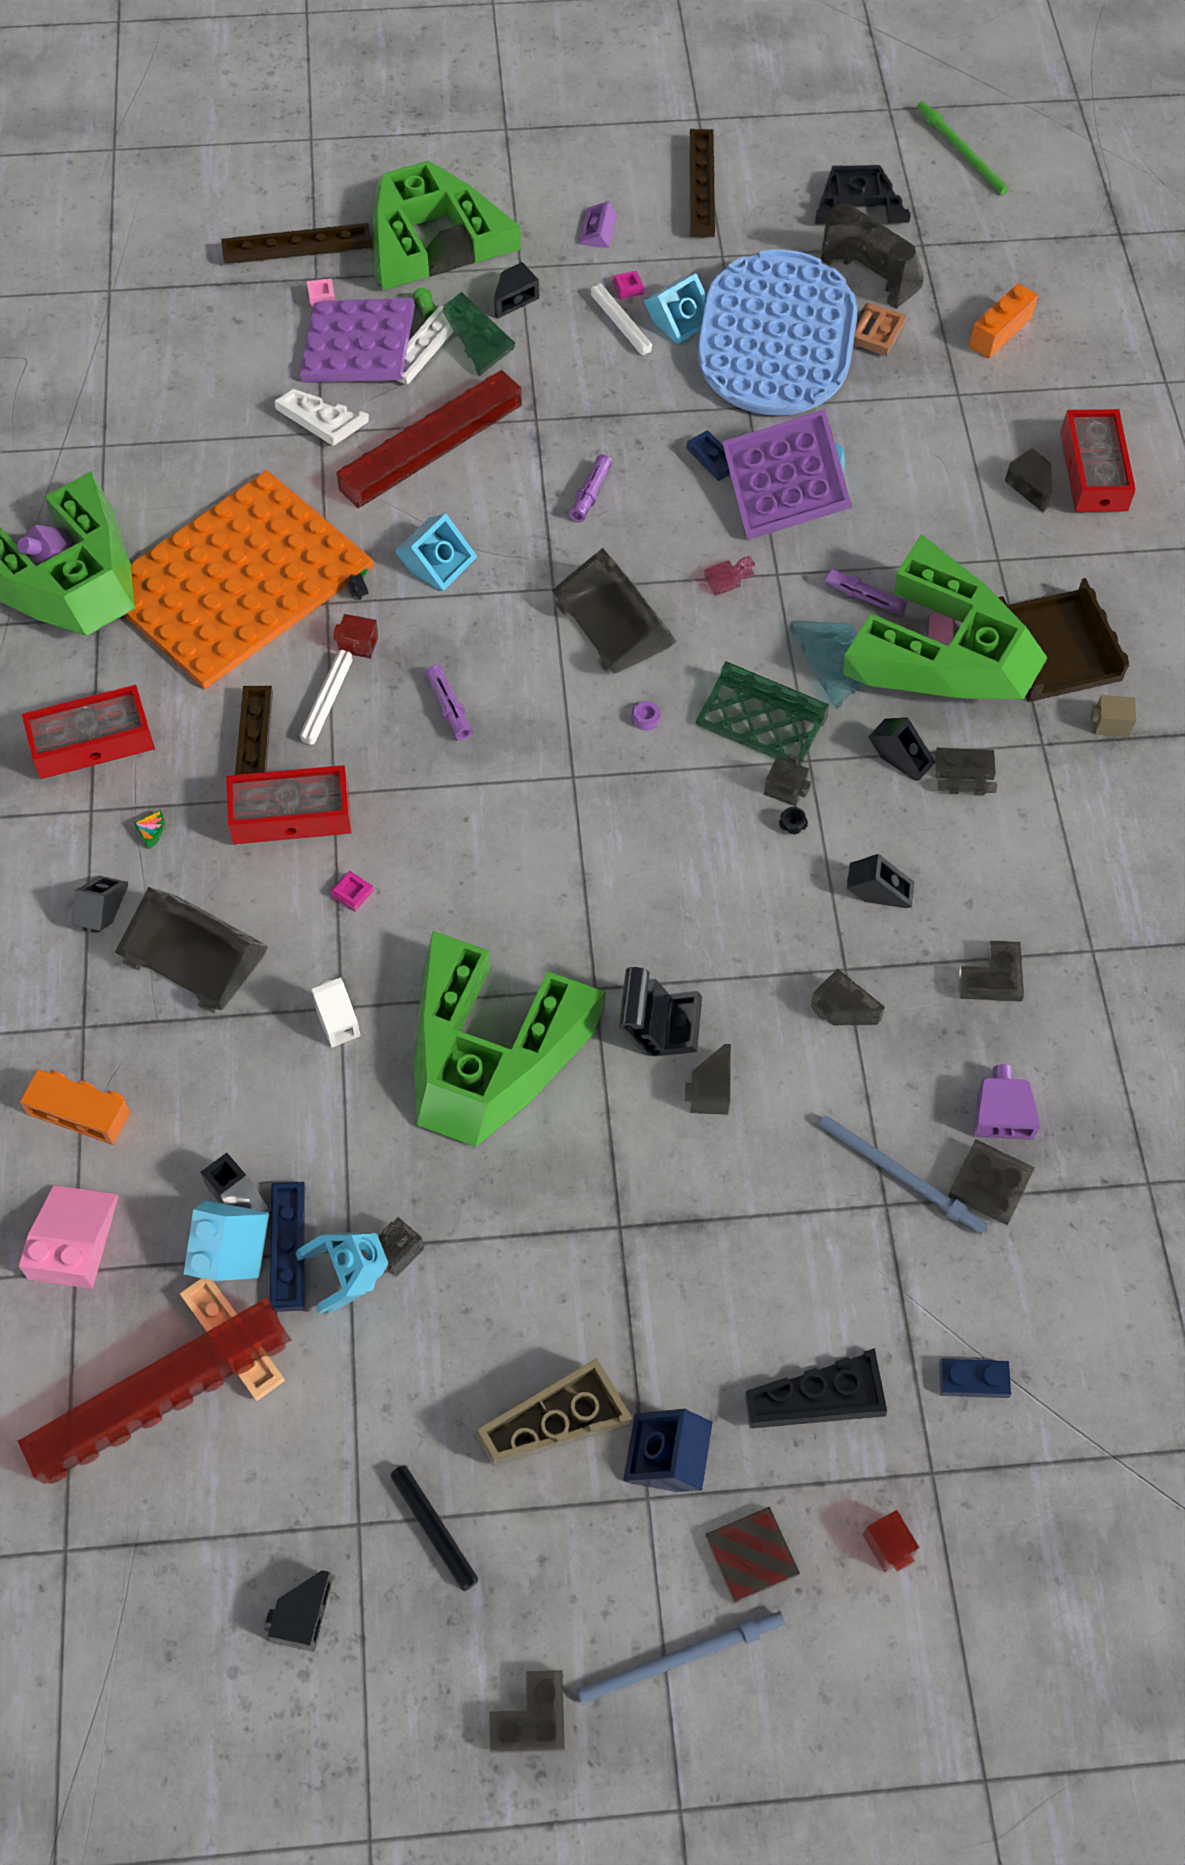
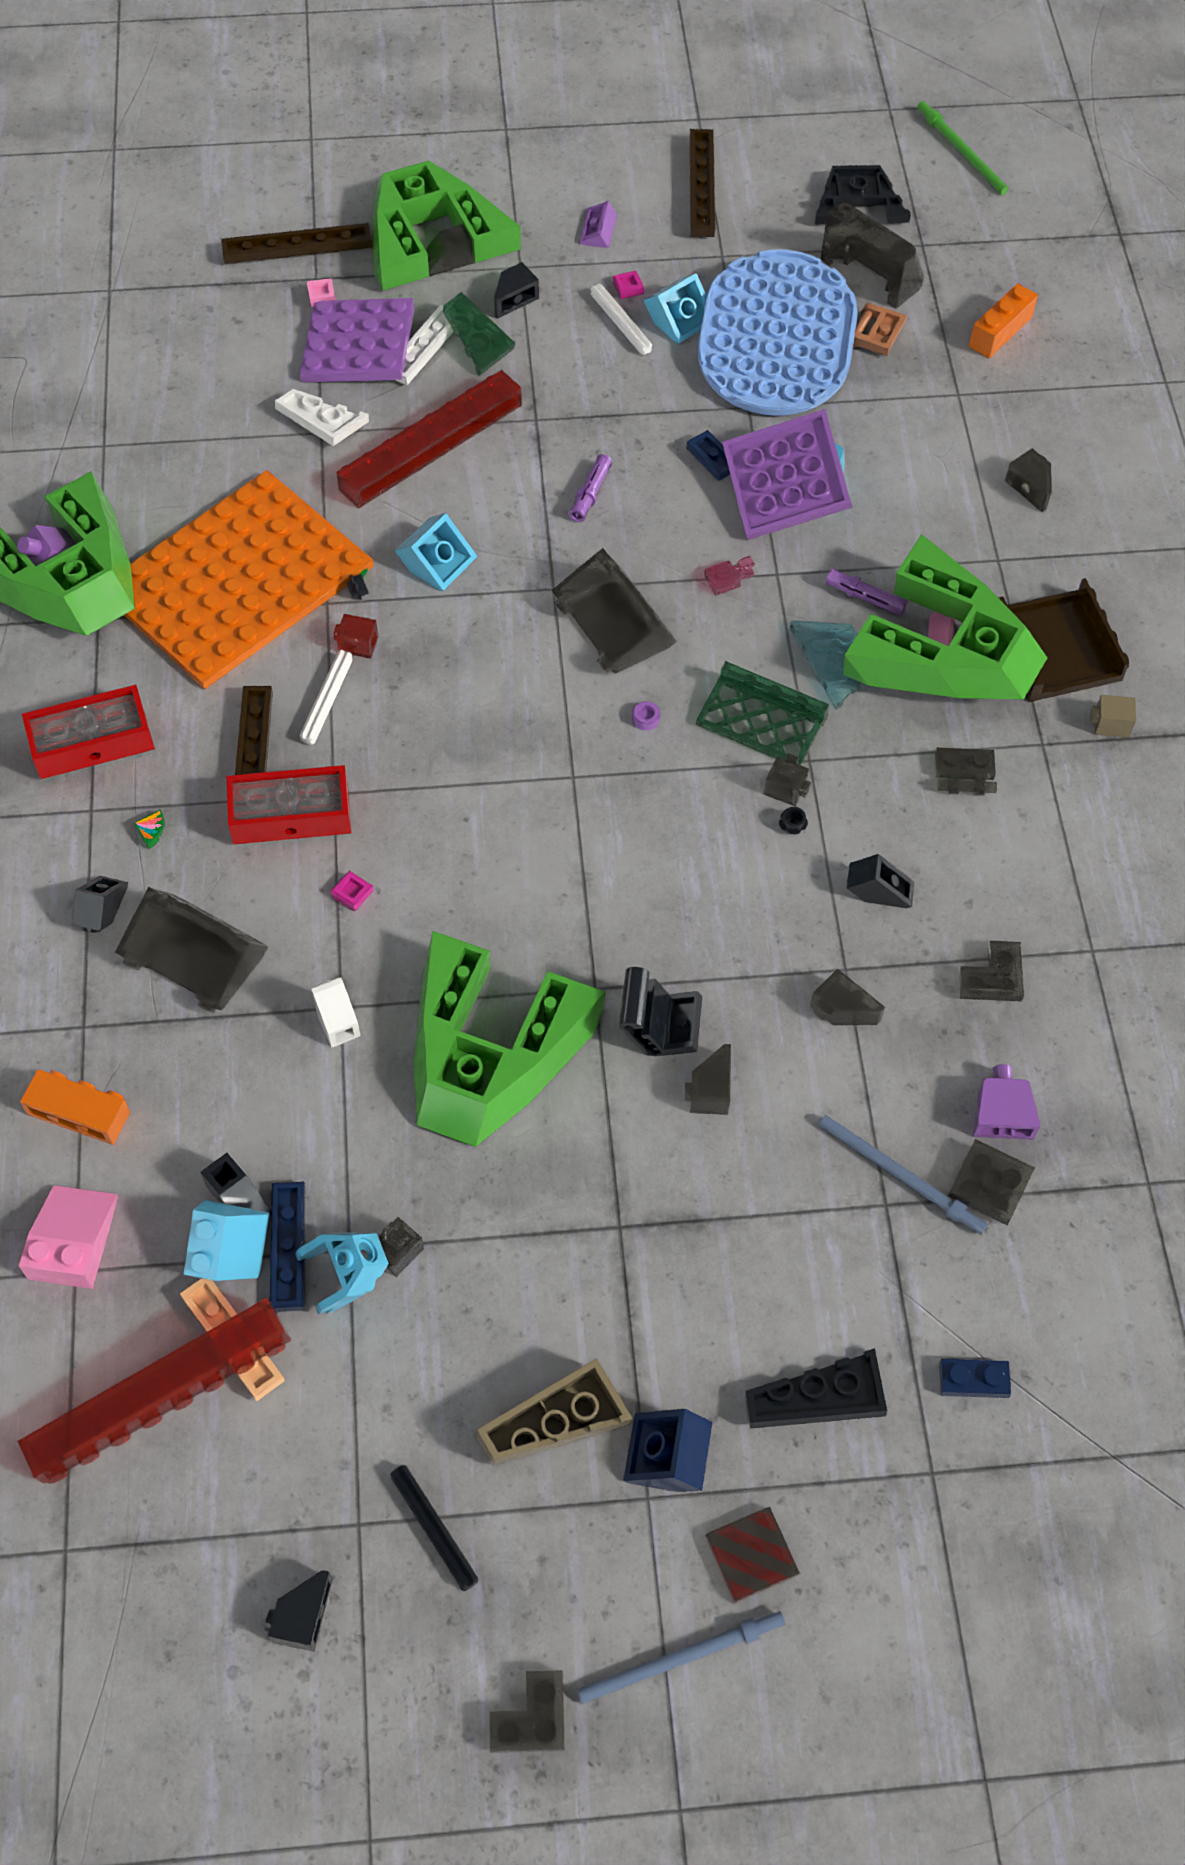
(423, 298): bright green pin -> none
(458, 721): medium lavender pin -> none
(891, 1542): clear red brick -> none
(902, 747): black slope -> none
(1097, 460): brick -> none

